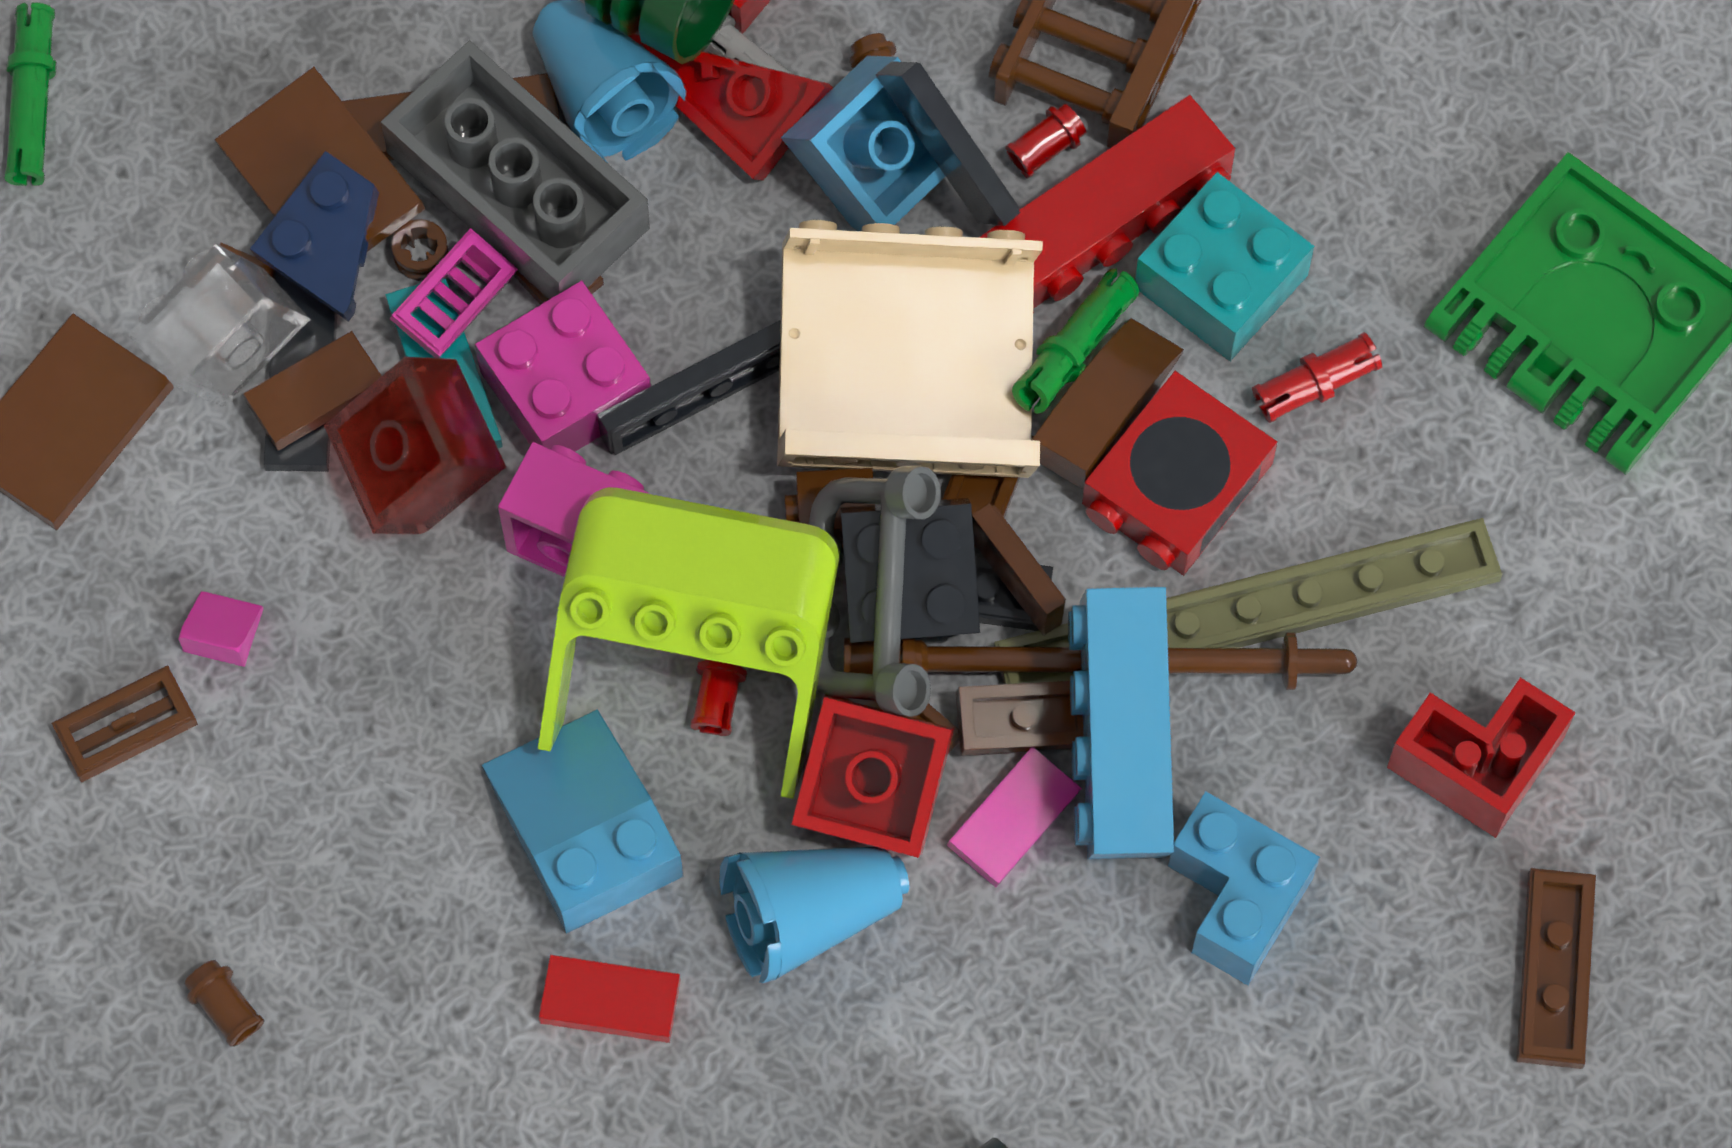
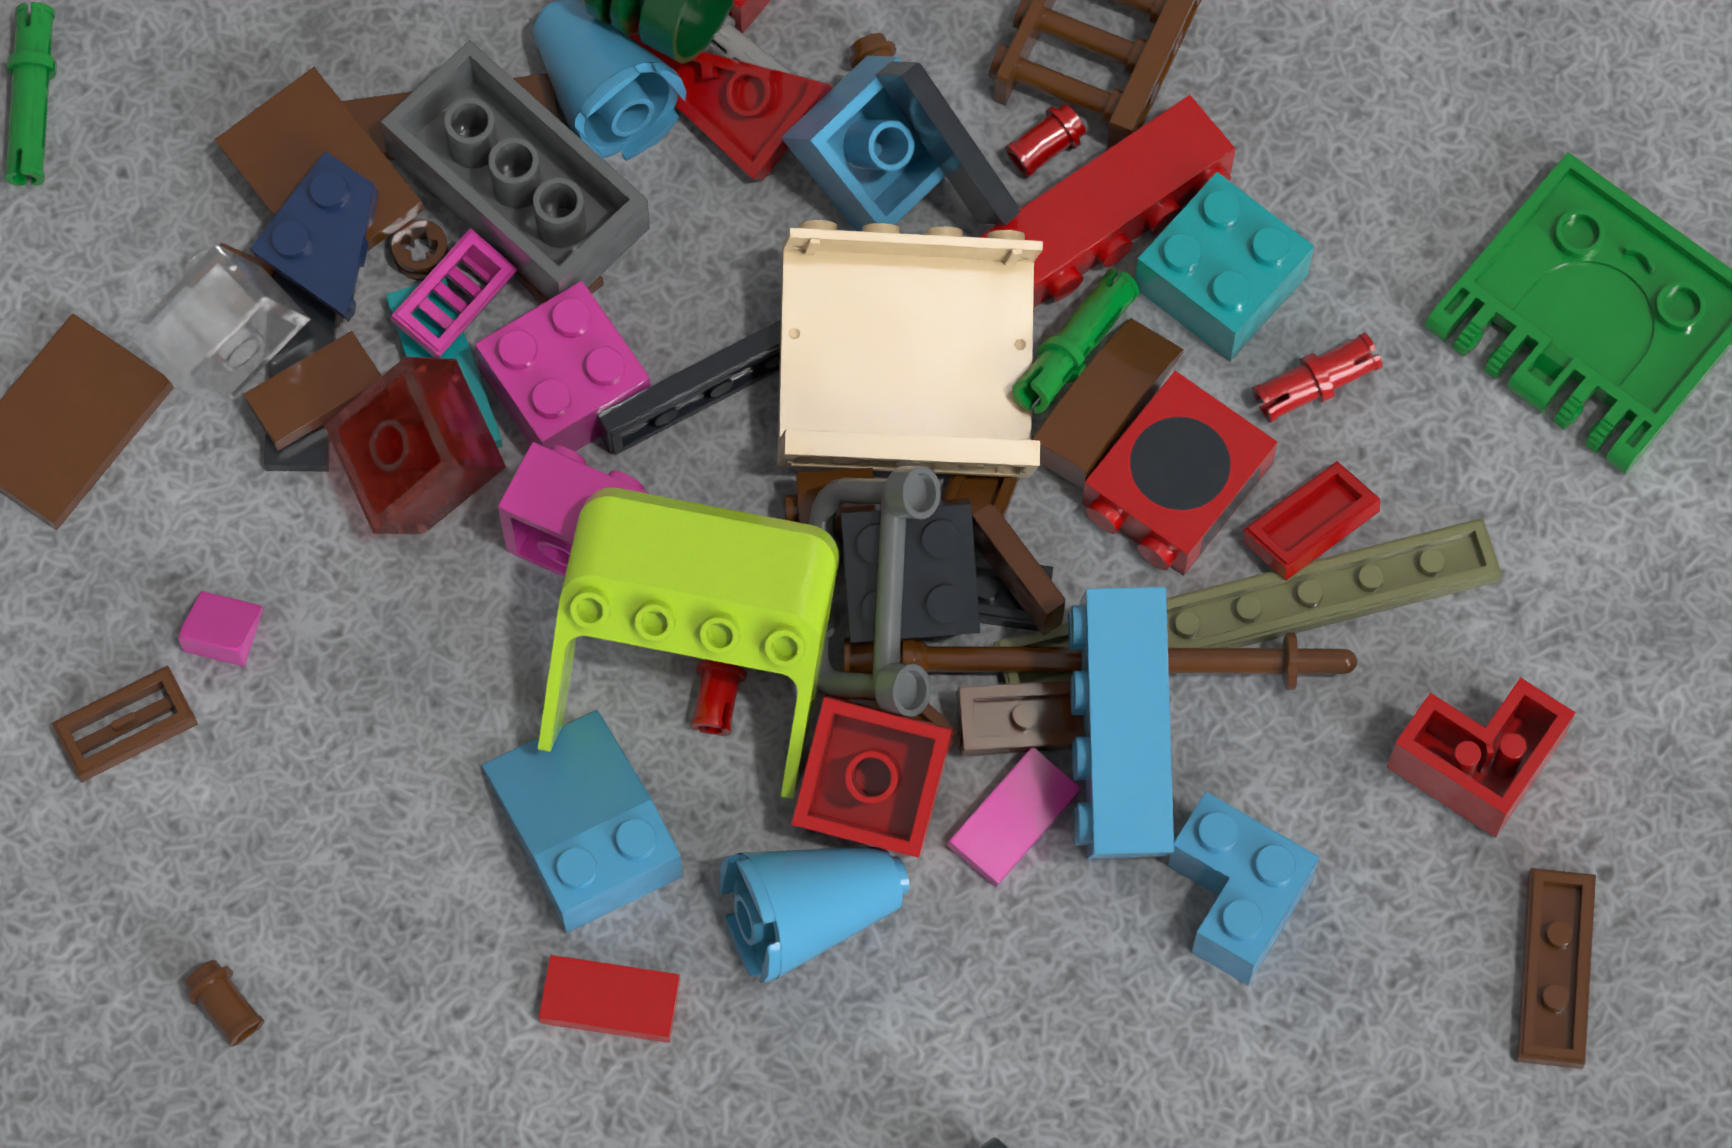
(1311, 520): none -> red tile

